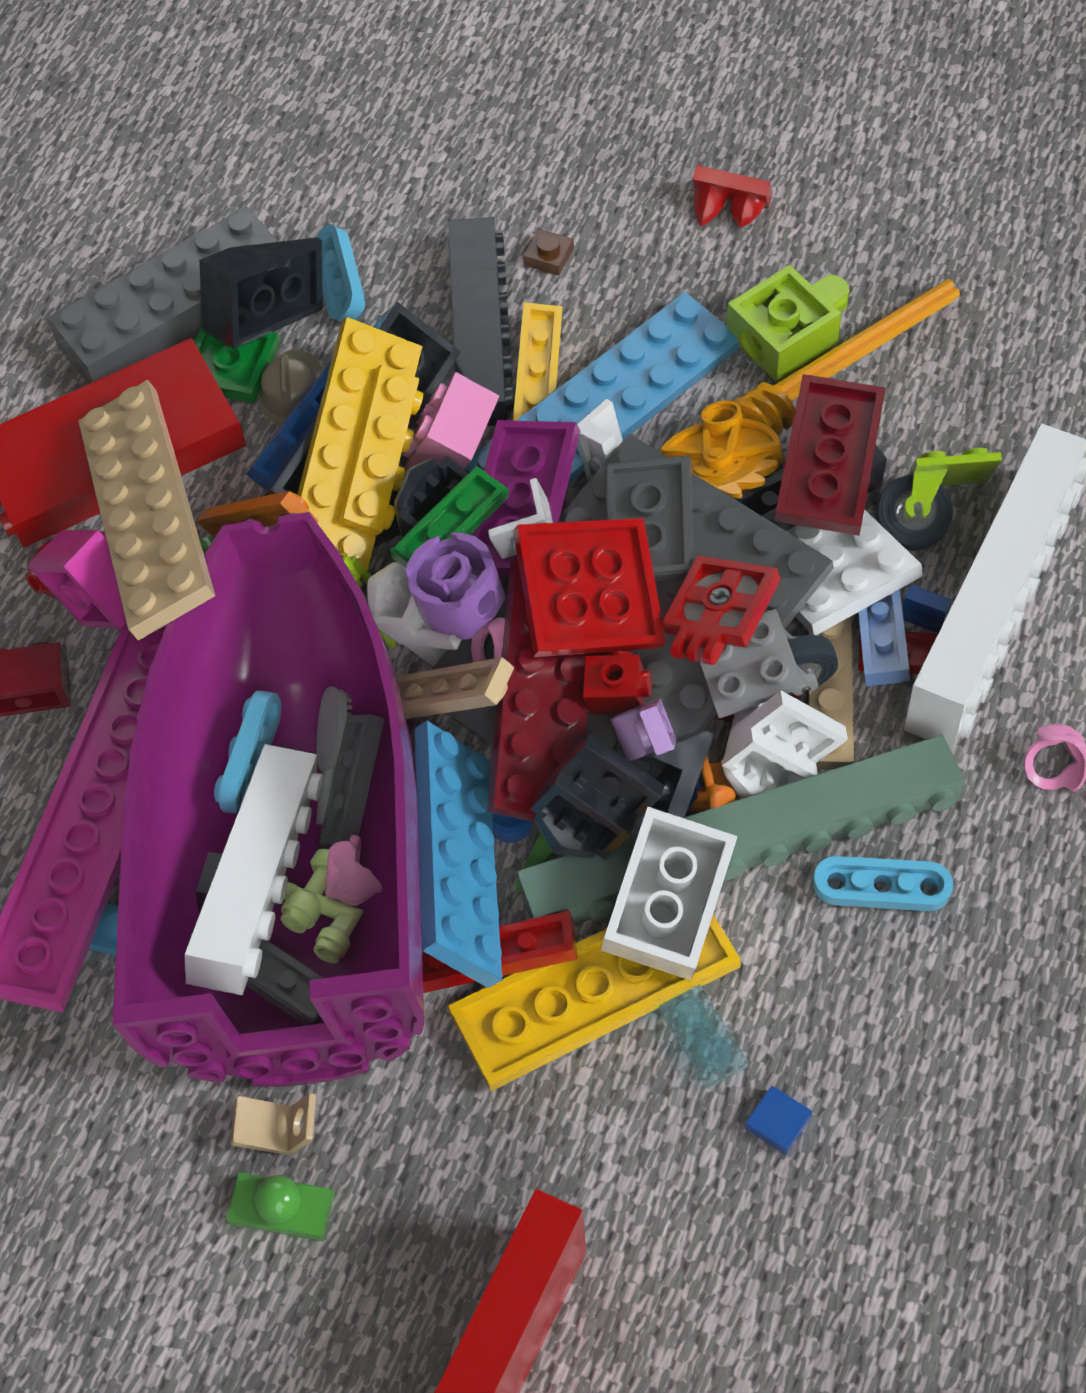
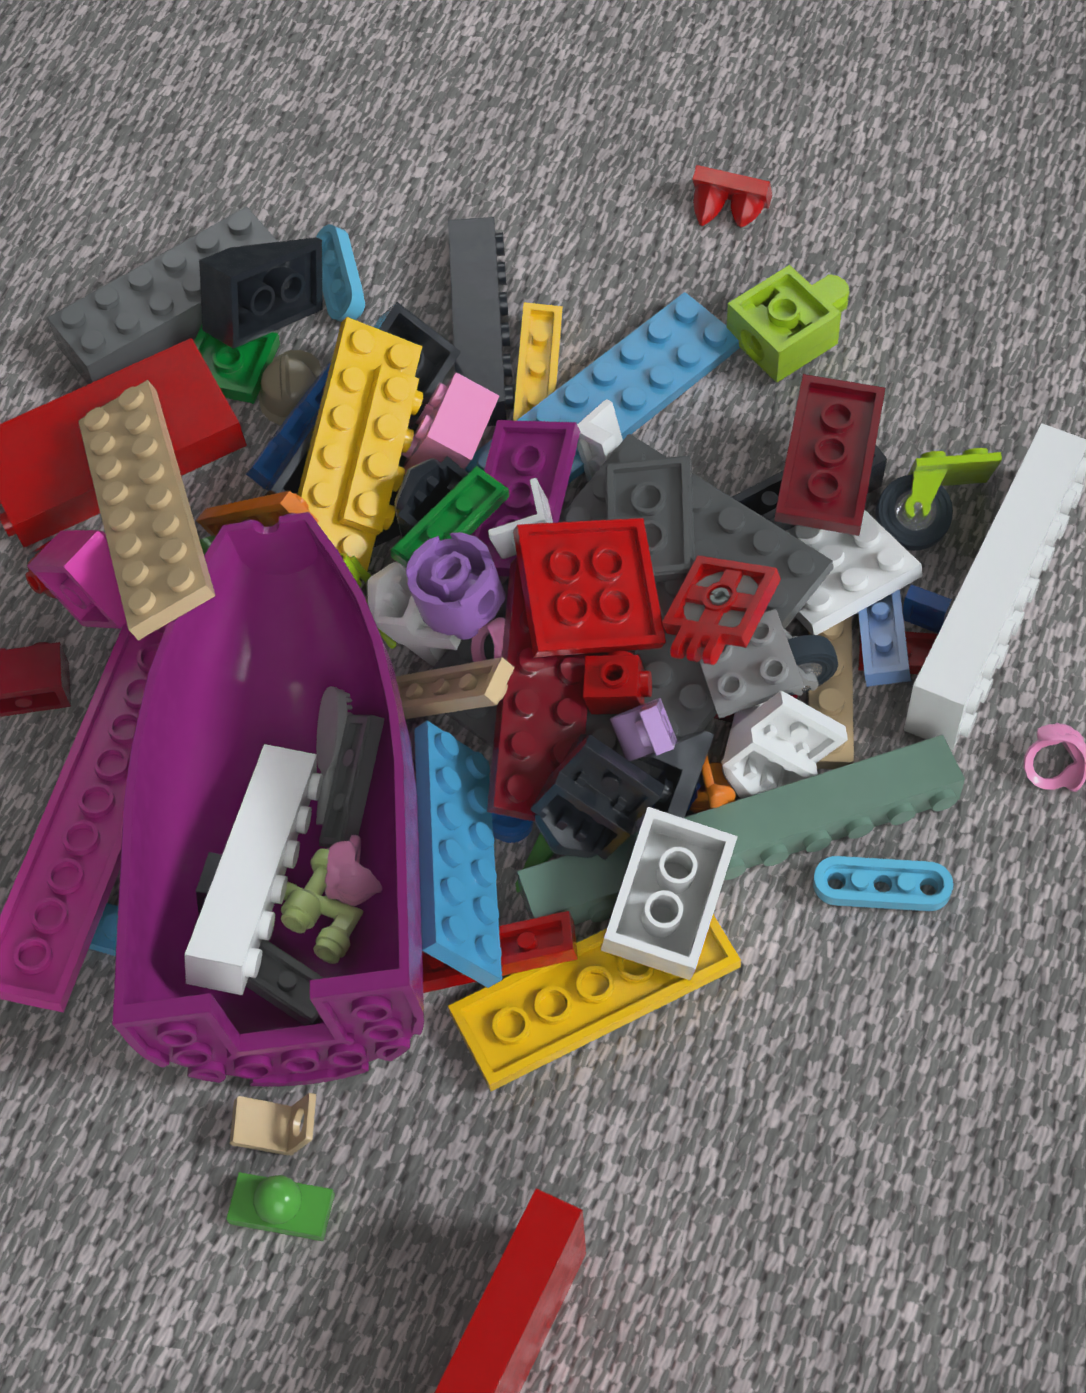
(259, 726): medium azure plate -> none
(548, 251): reddish brown plate -> none
(703, 1037): clear light blue plate -> none
(740, 436): light orange piece -> none
(778, 1120): blue tile -> none

